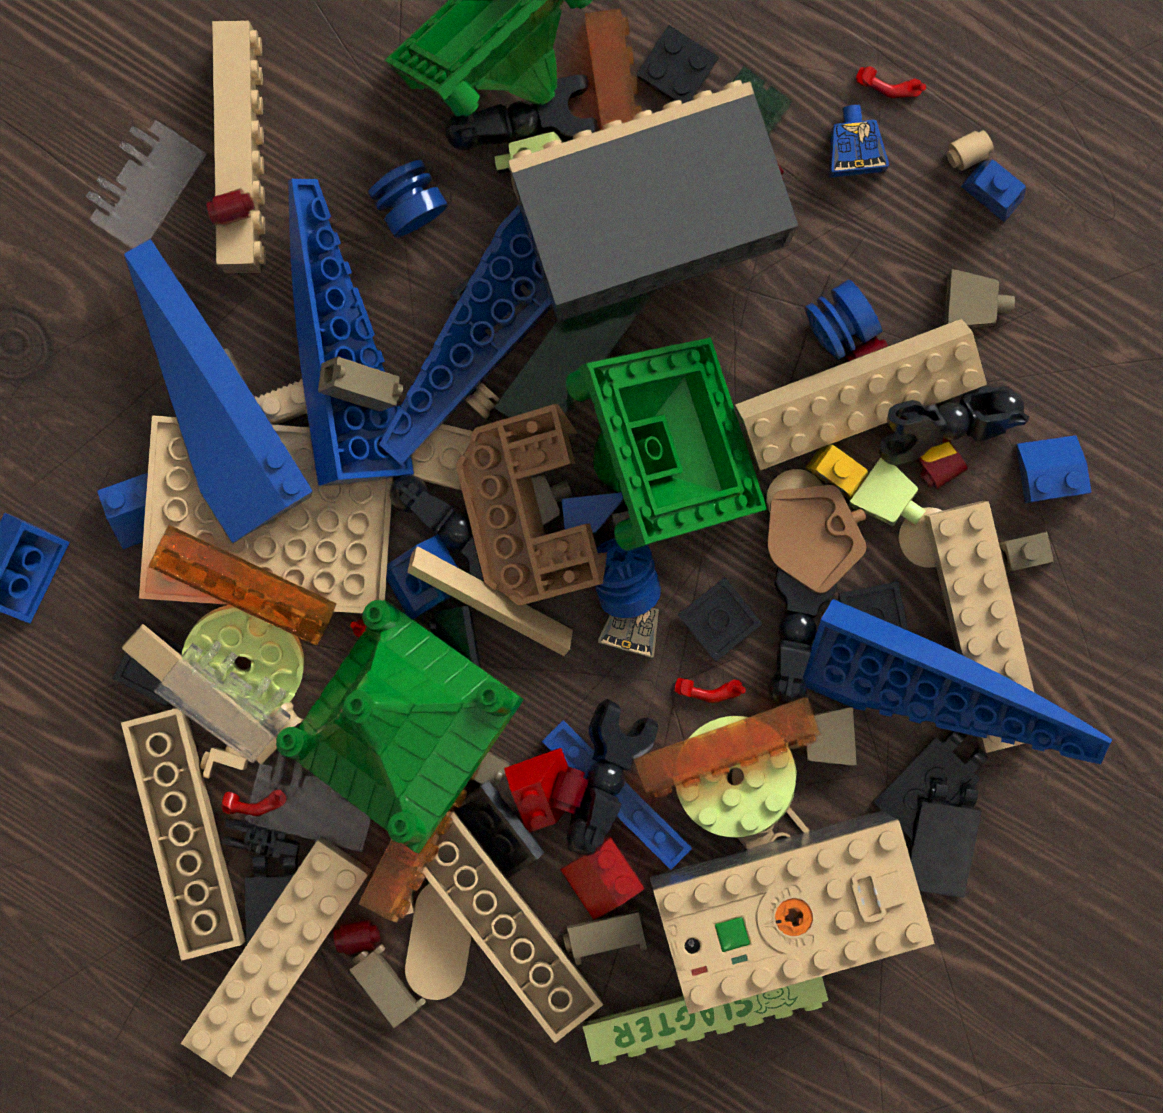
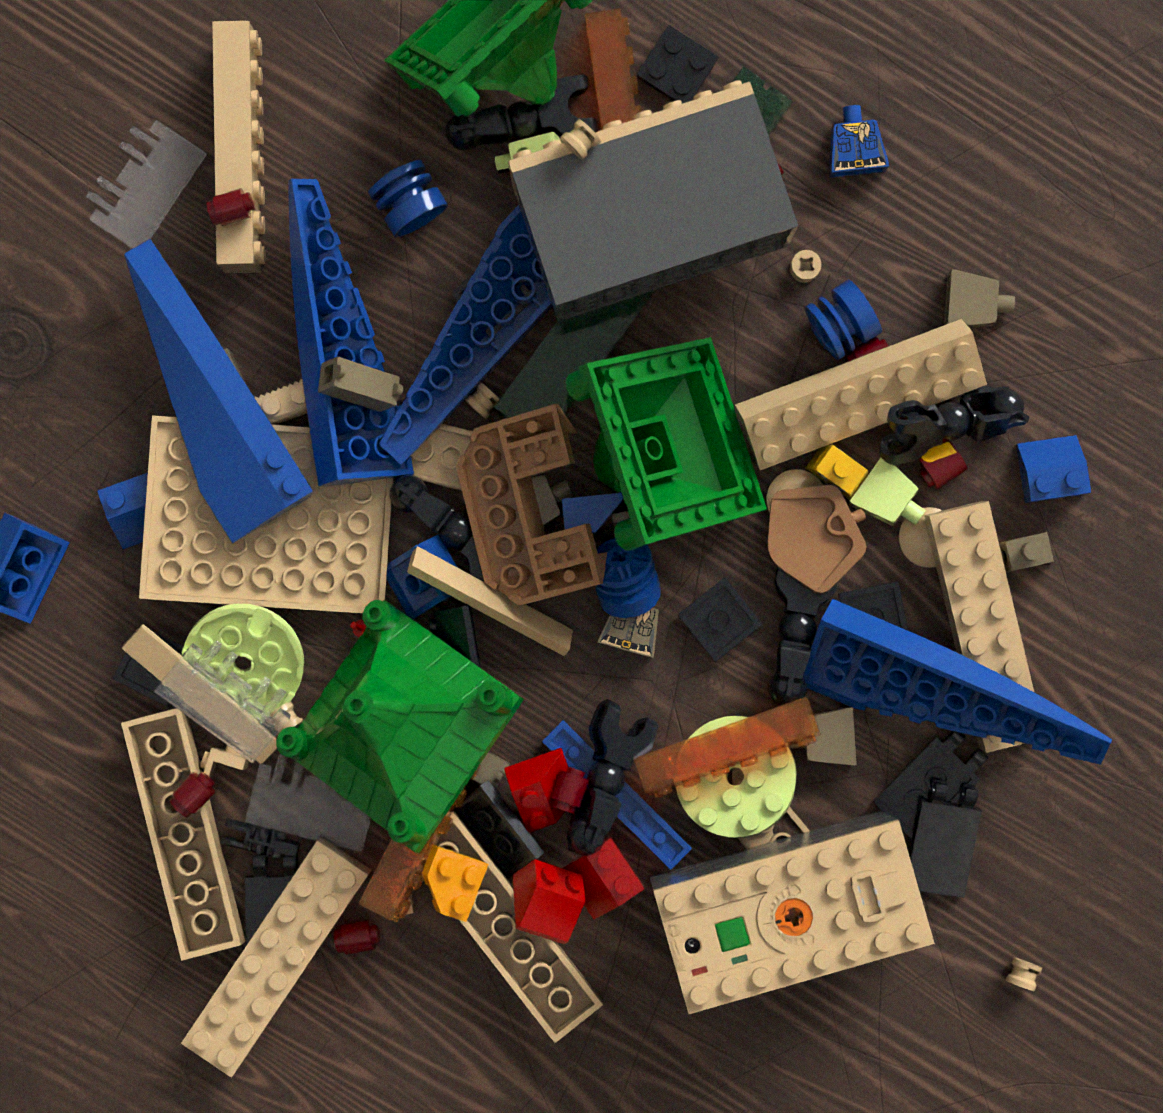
(193, 794): none -> dark red brick
(231, 804): red piece -> none
(242, 585): clear orange brick -> none
(384, 986): dark tan brick -> none
(436, 948): tan tile -> none
(453, 881): none -> light orange plate
(547, 900): none -> red slope
(579, 139): none -> tan wheel
(604, 935): dark tan brick -> none
(669, 1020): yellowish green brick -> none
(727, 691): red piece -> none
(801, 270): none -> tan wheel
(910, 88): red piece -> none
(969, 150): tan brick -> none
(995, 188): blue torso -> none
(1024, 974): none -> tan wheel

